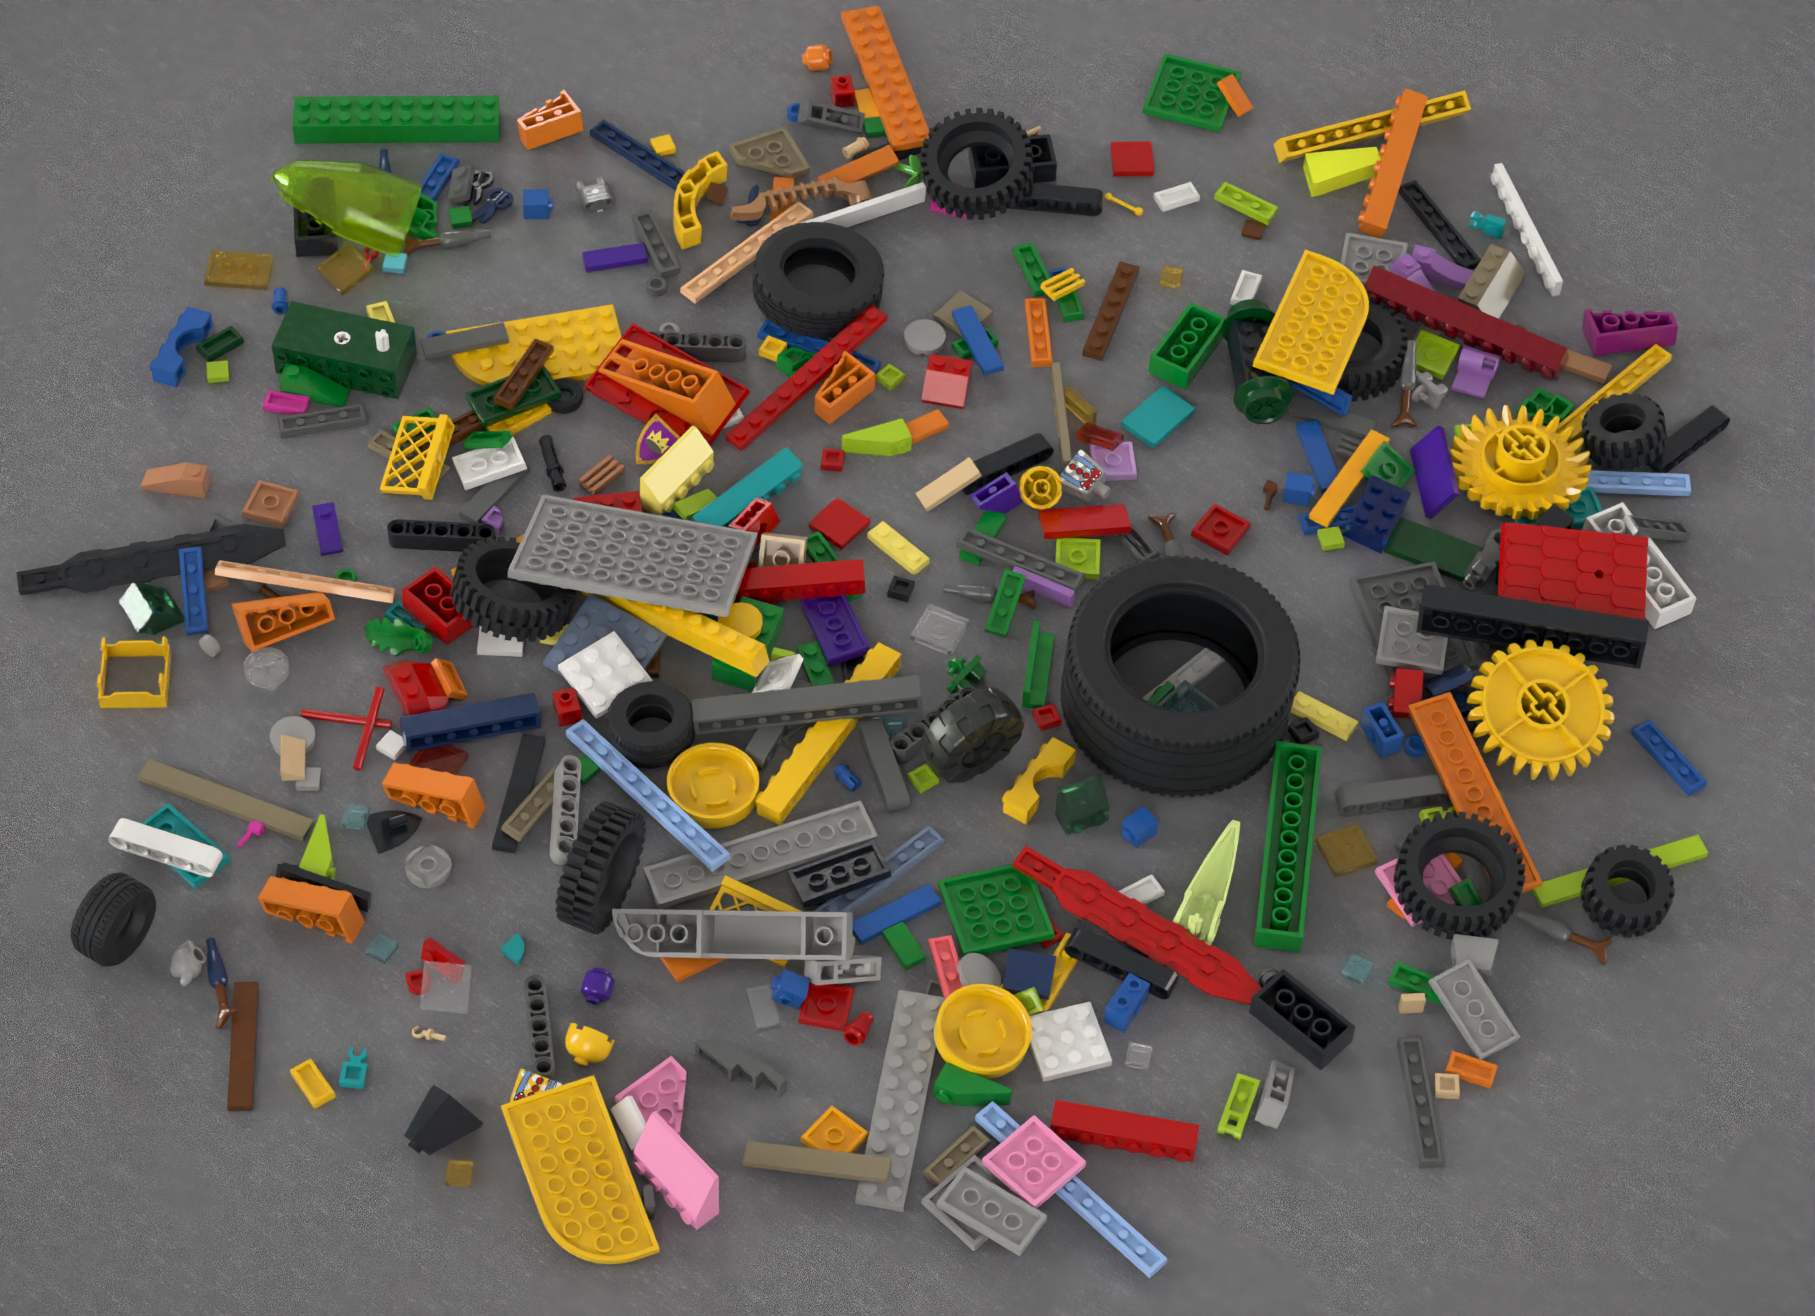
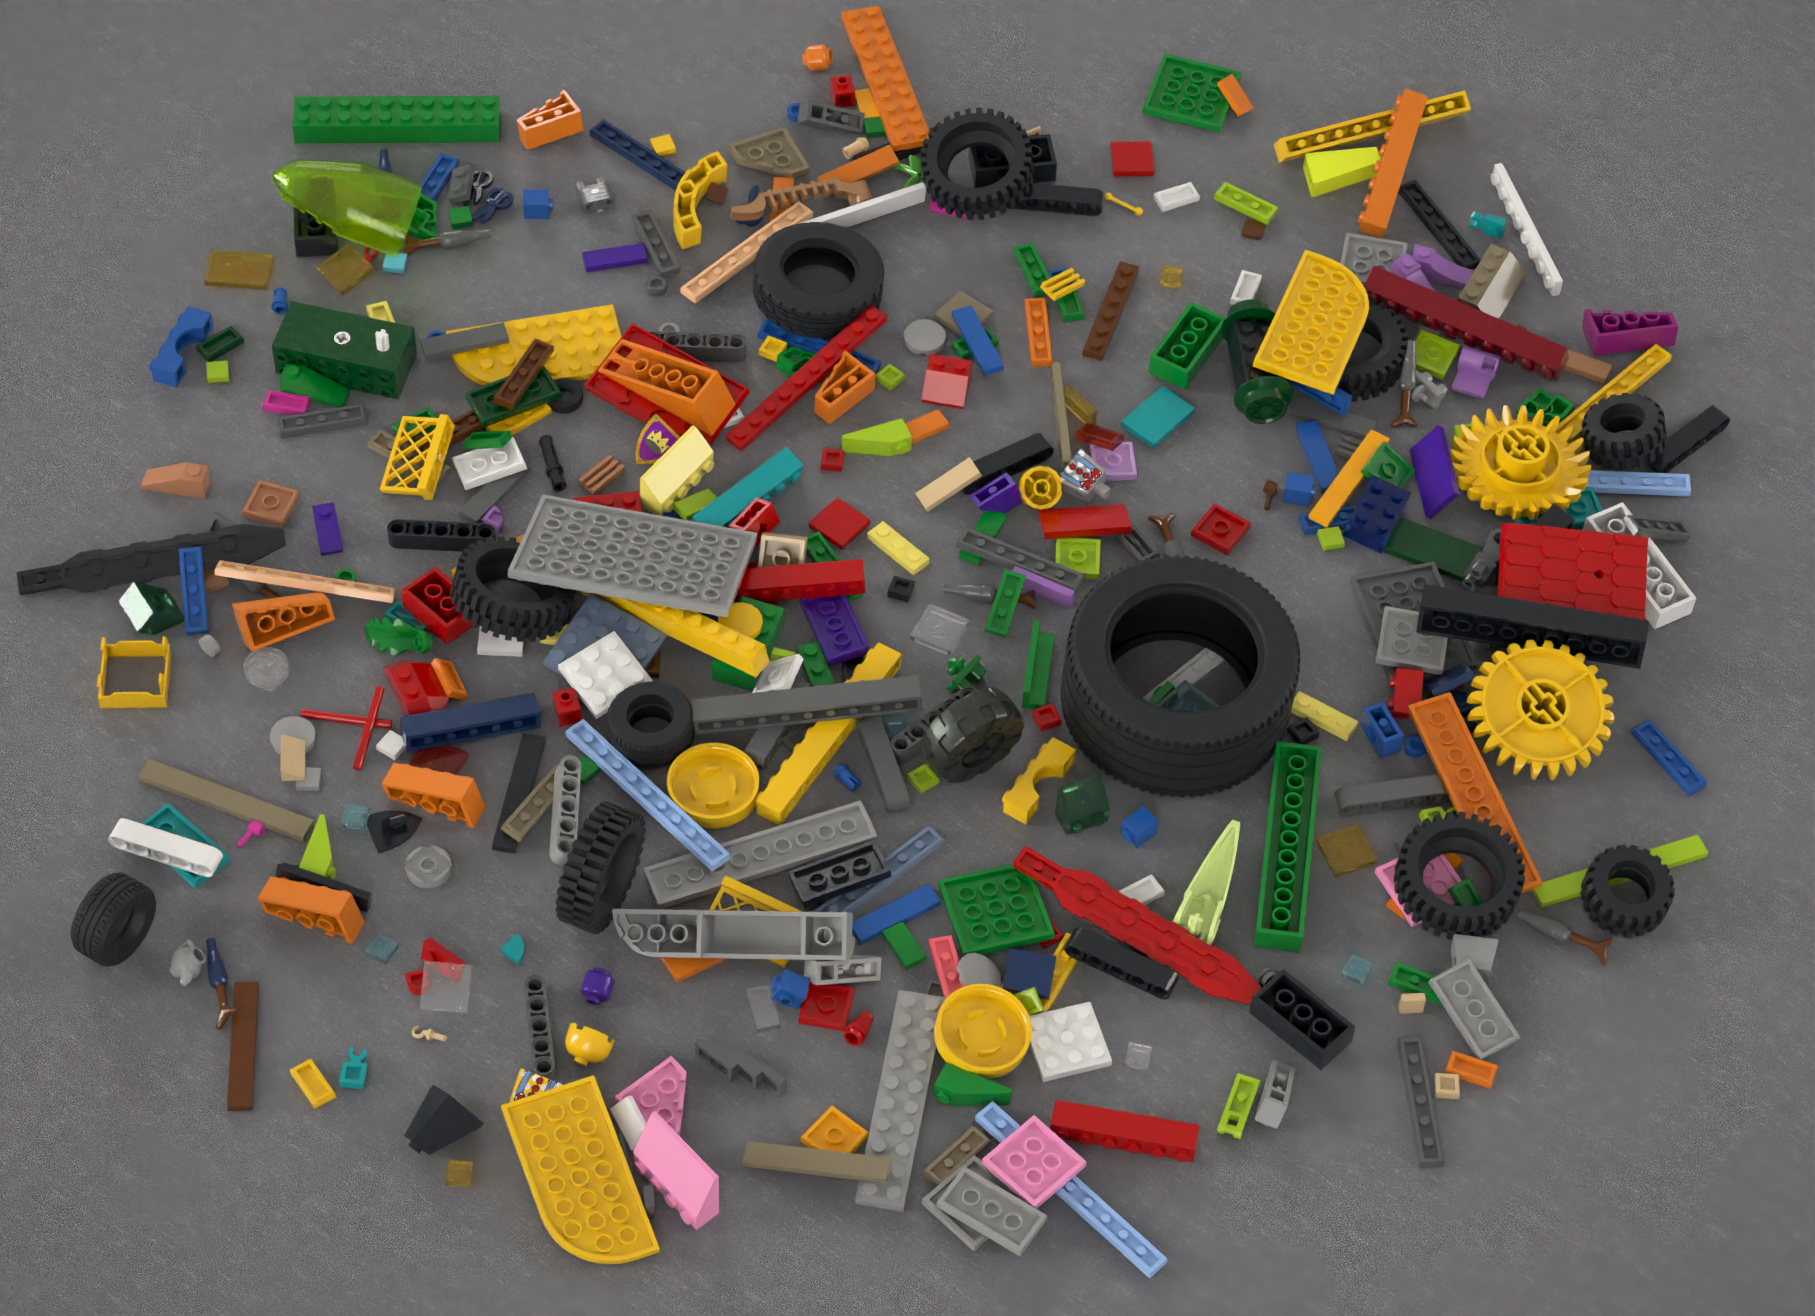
(1126, 1002): blue brick -> none

